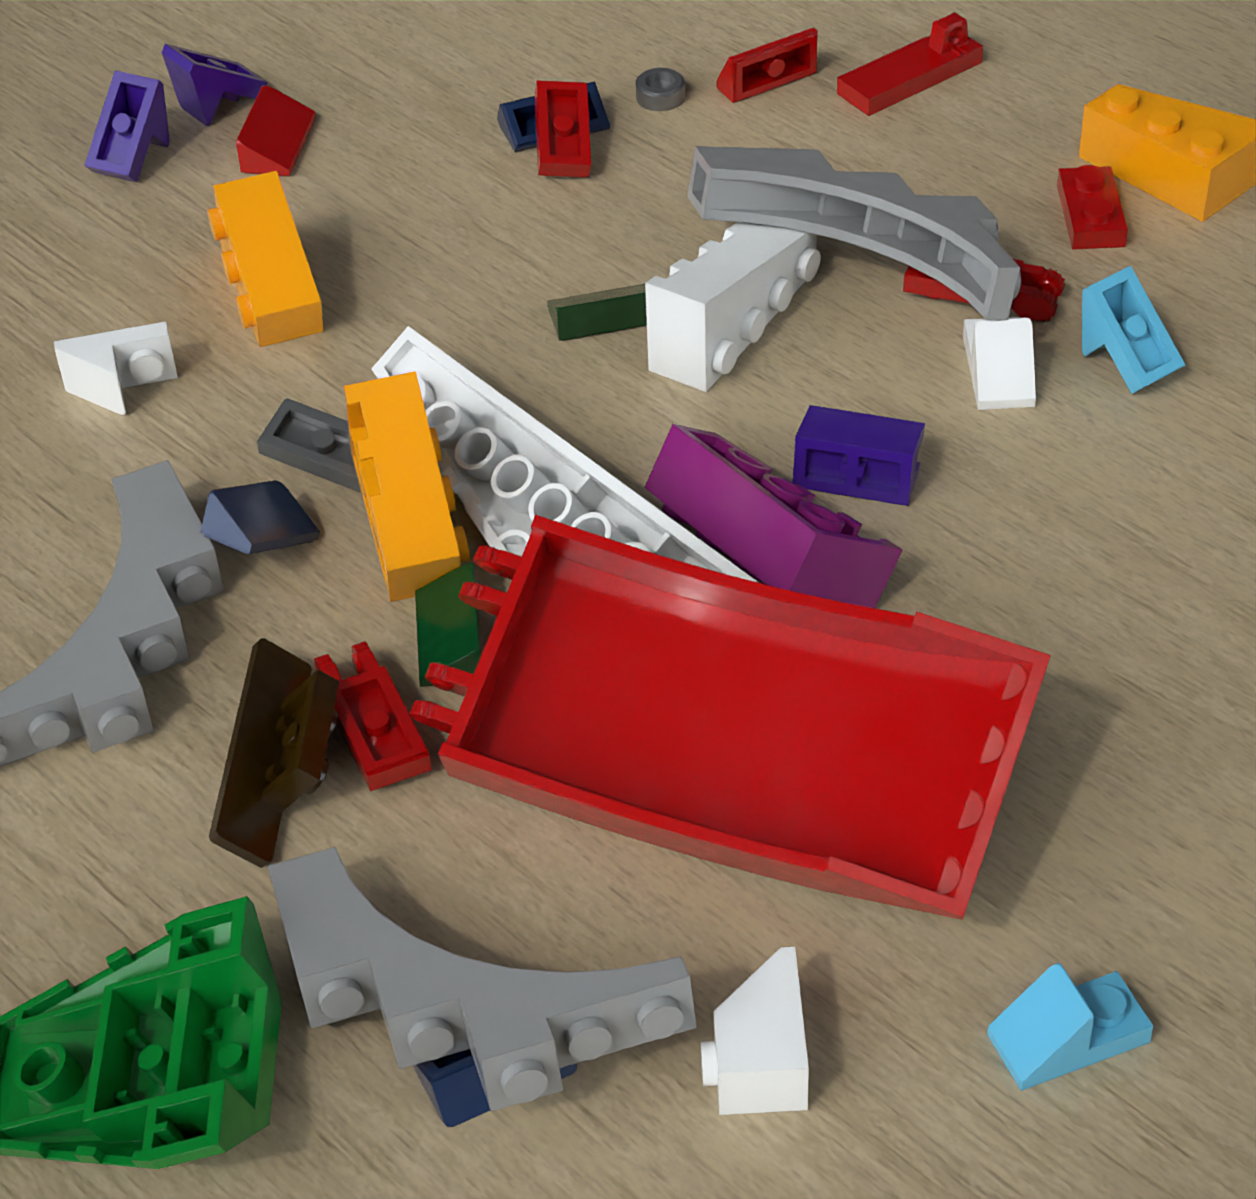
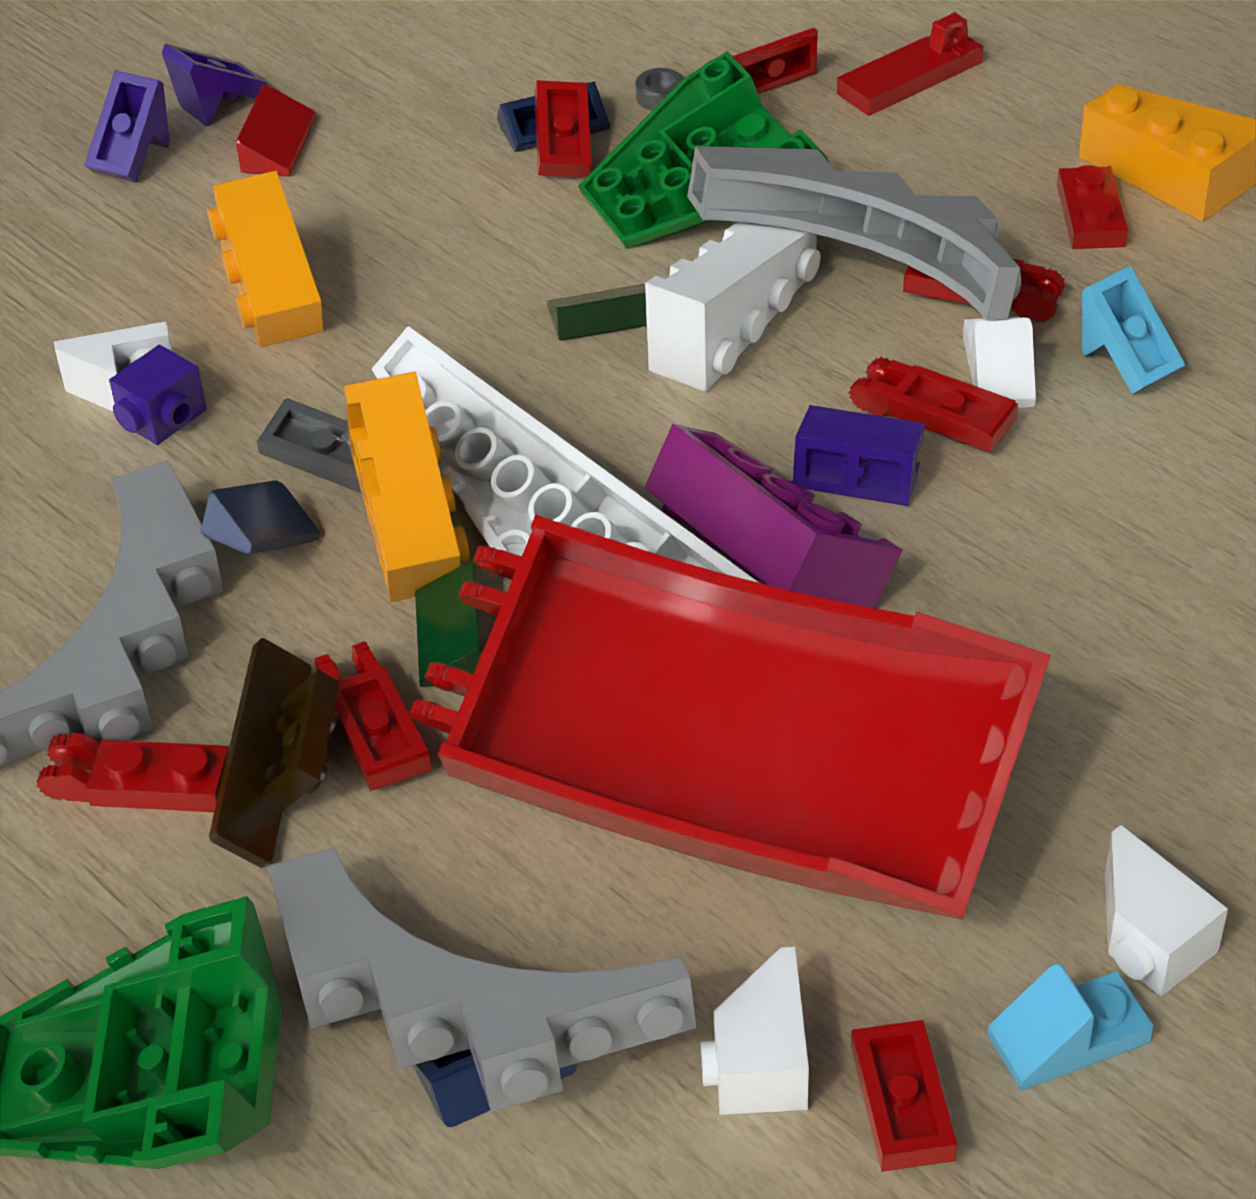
(134, 773): none -> red hinge
(157, 394): none -> dark purple brick
(647, 177): none -> green wedge
(903, 1095): none -> red plate
(937, 400): none -> red hinge
(1156, 915): none -> white slope

